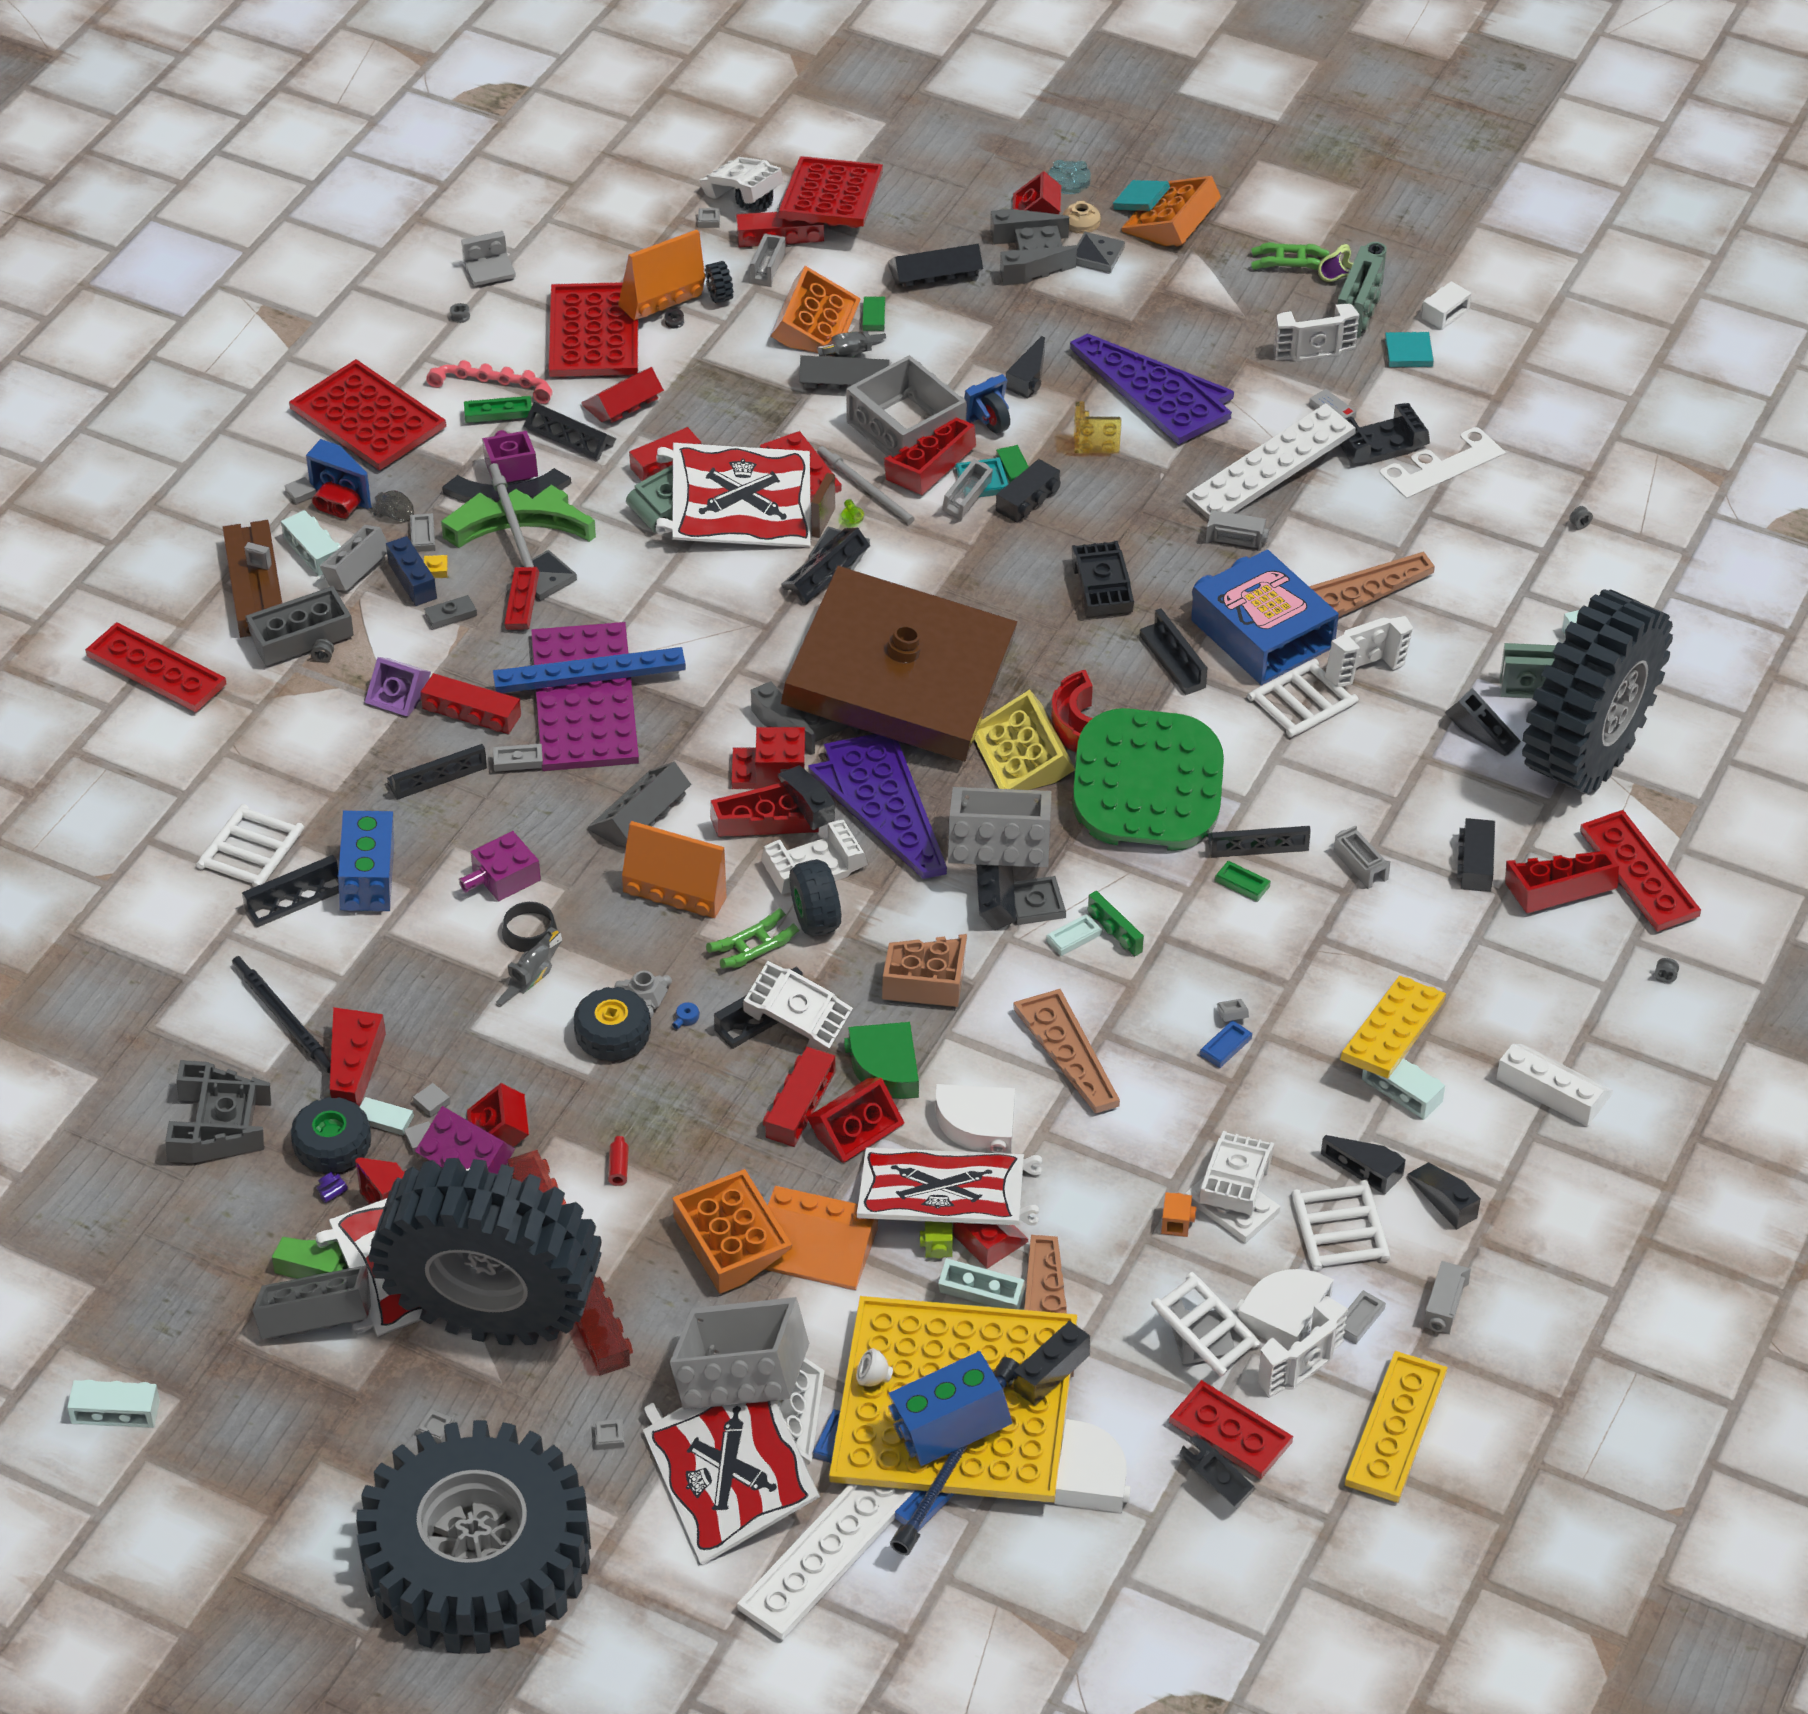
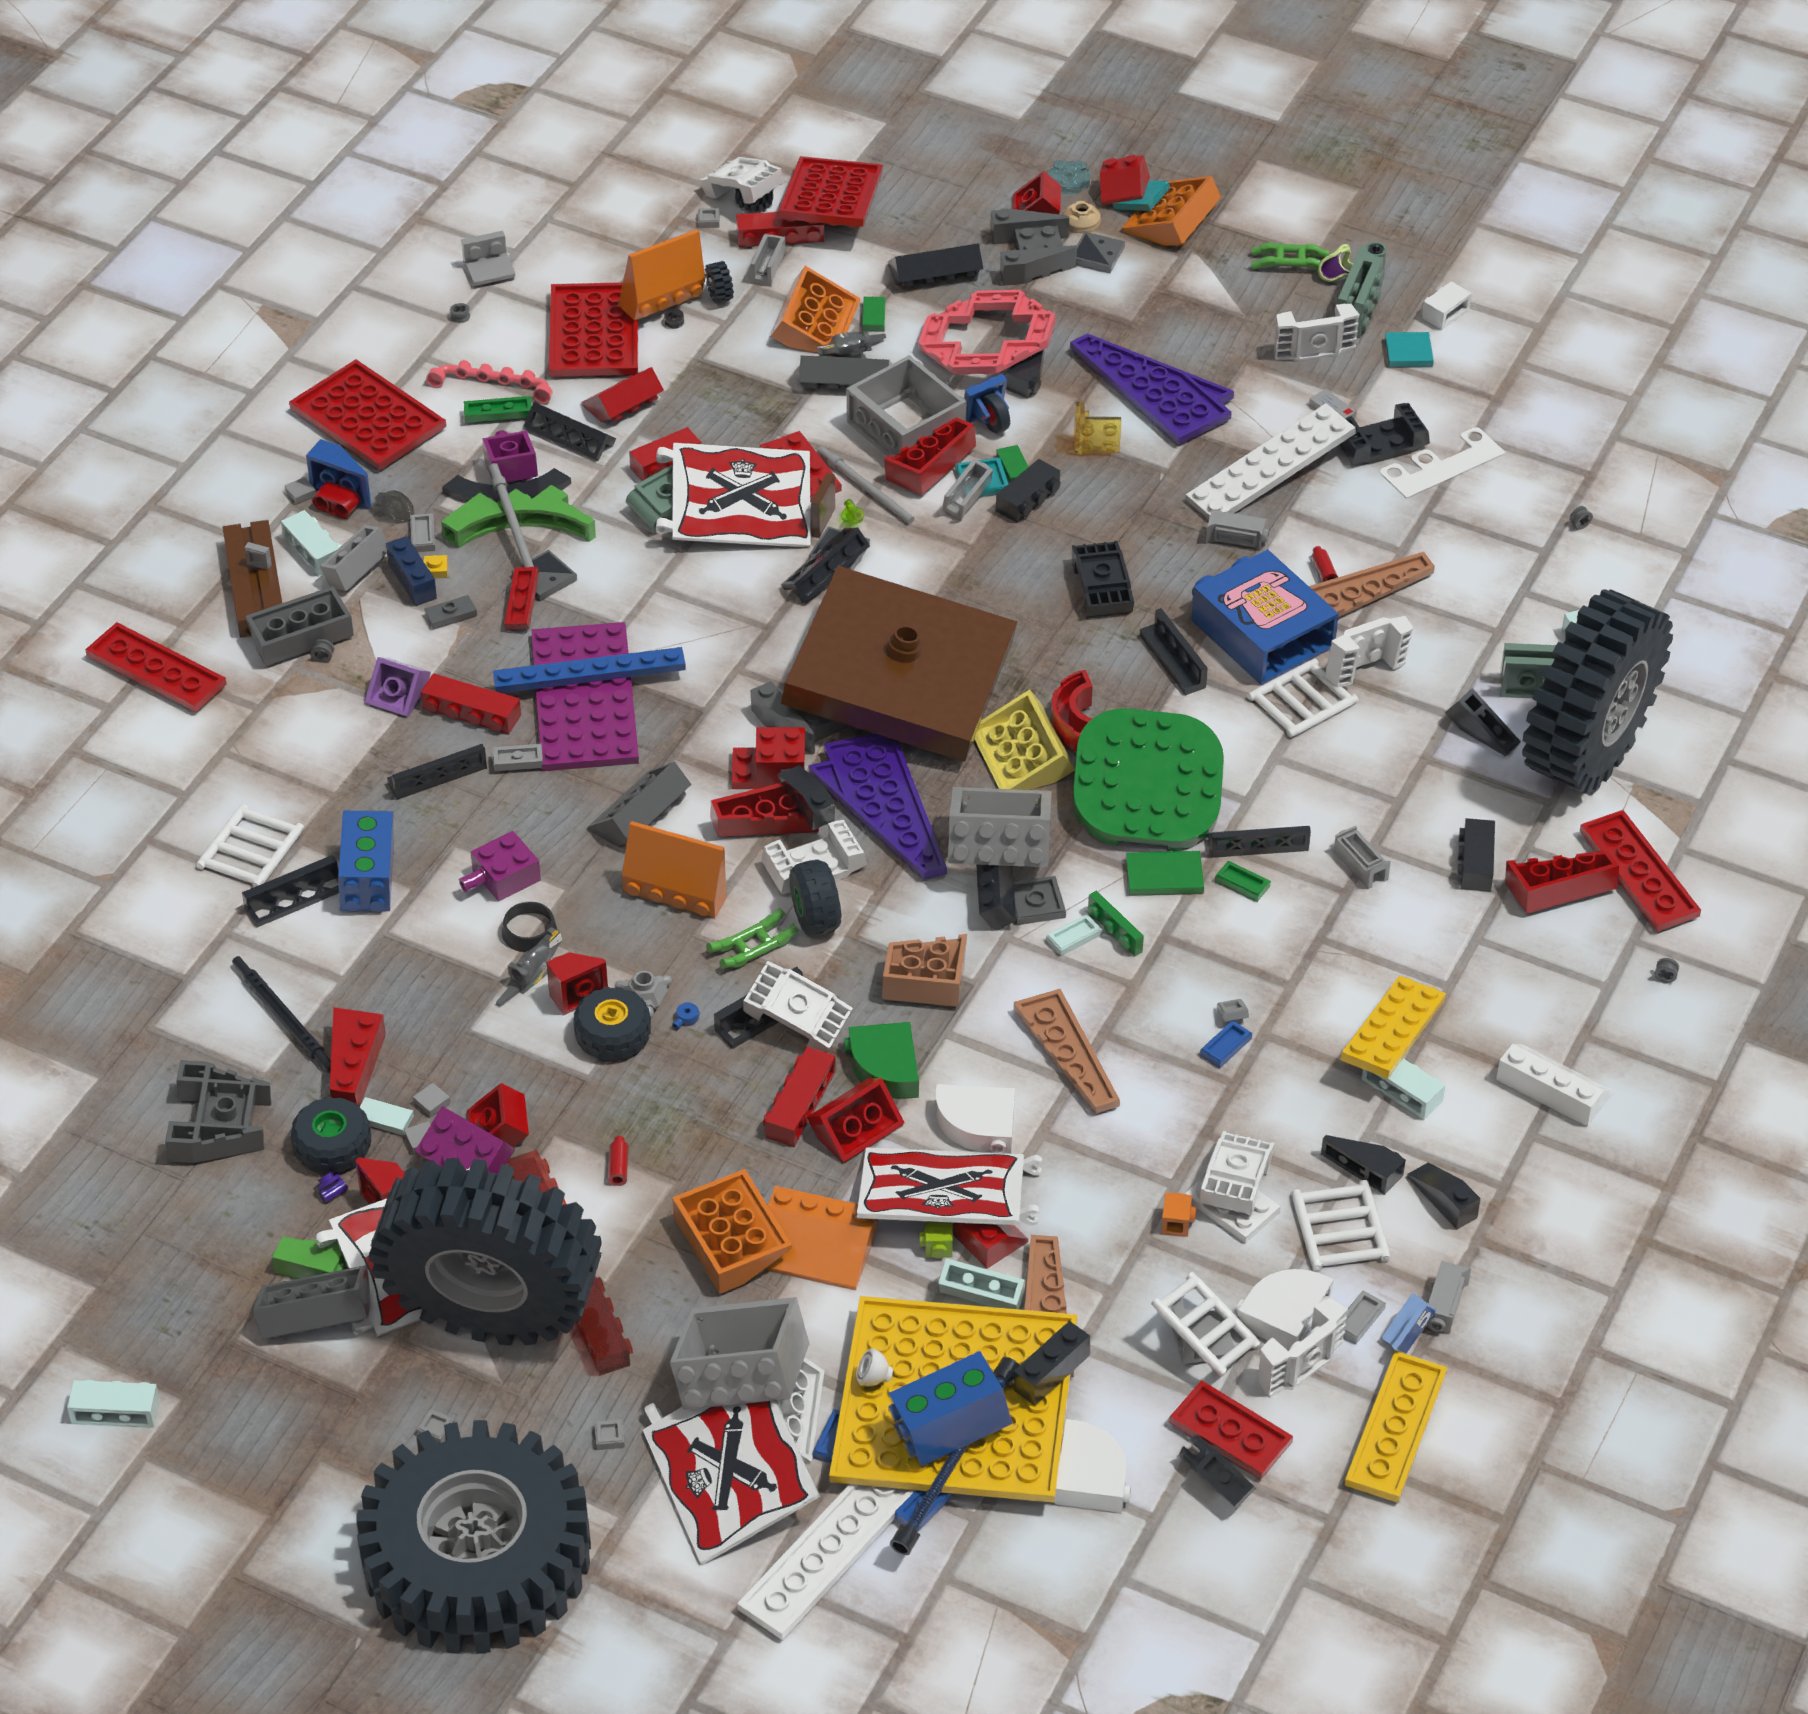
(574, 978): none -> red slope
(1011, 352): none -> coral plate
(1123, 179): none -> red slope
(1164, 873): none -> green tile
(1323, 564): none -> red cylinder
(1408, 1323): none -> light blue panel

